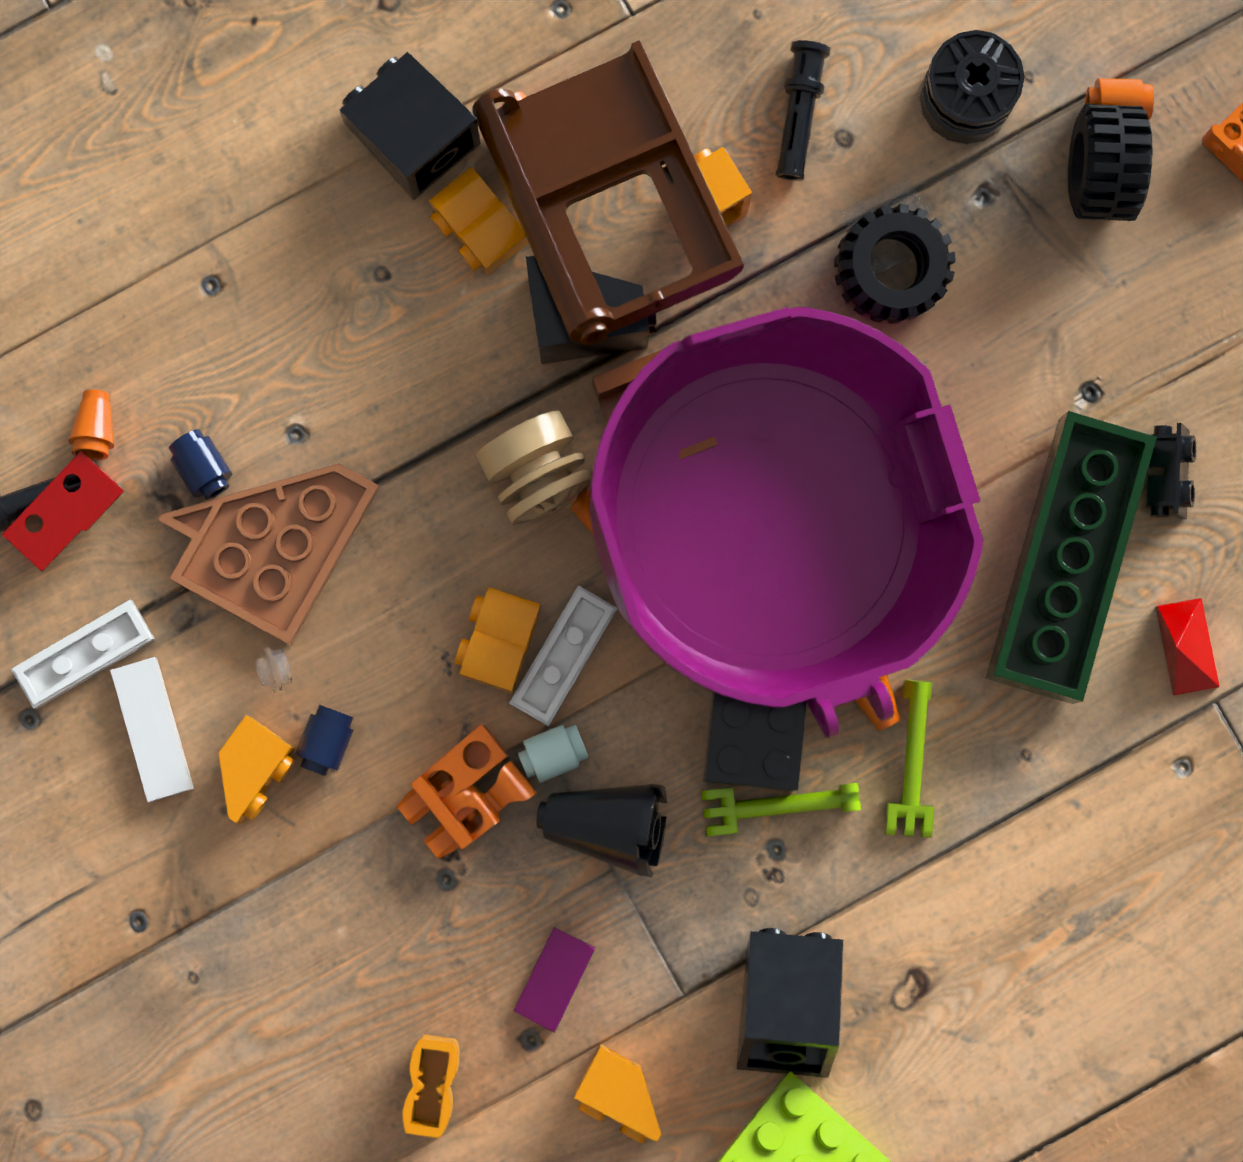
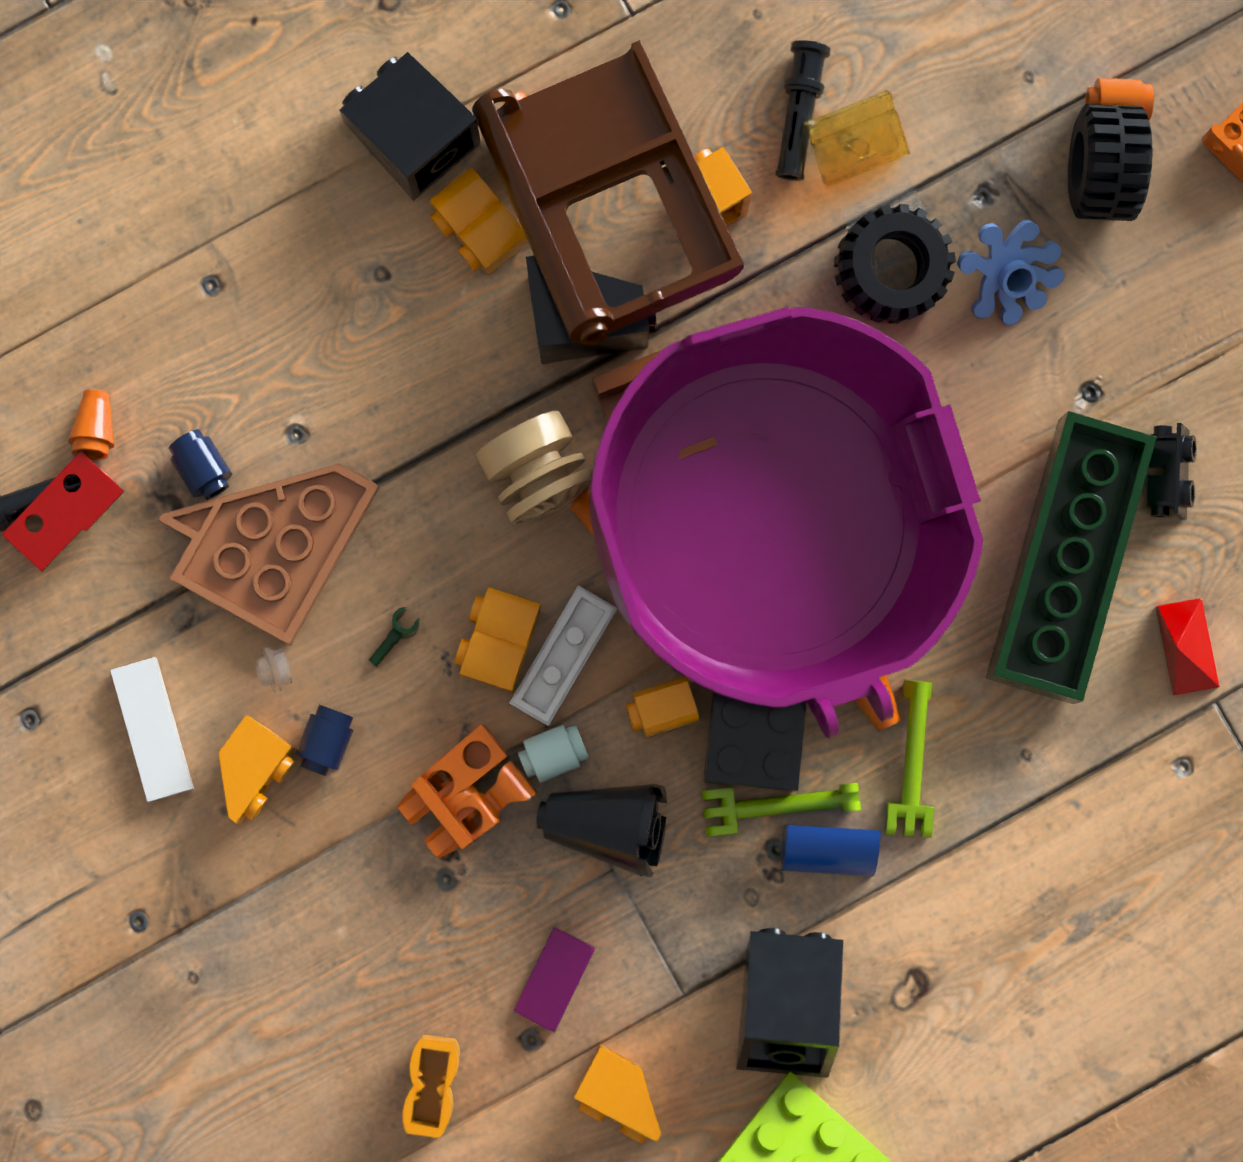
(83, 654): white tile -> none
(393, 637): none -> dark green hand
(662, 707): none -> light orange brick
(830, 850): none -> blue brick
(857, 138): none -> clear yellow plate
(966, 111): black wheel -> none
(1012, 270): none -> medium blue animal

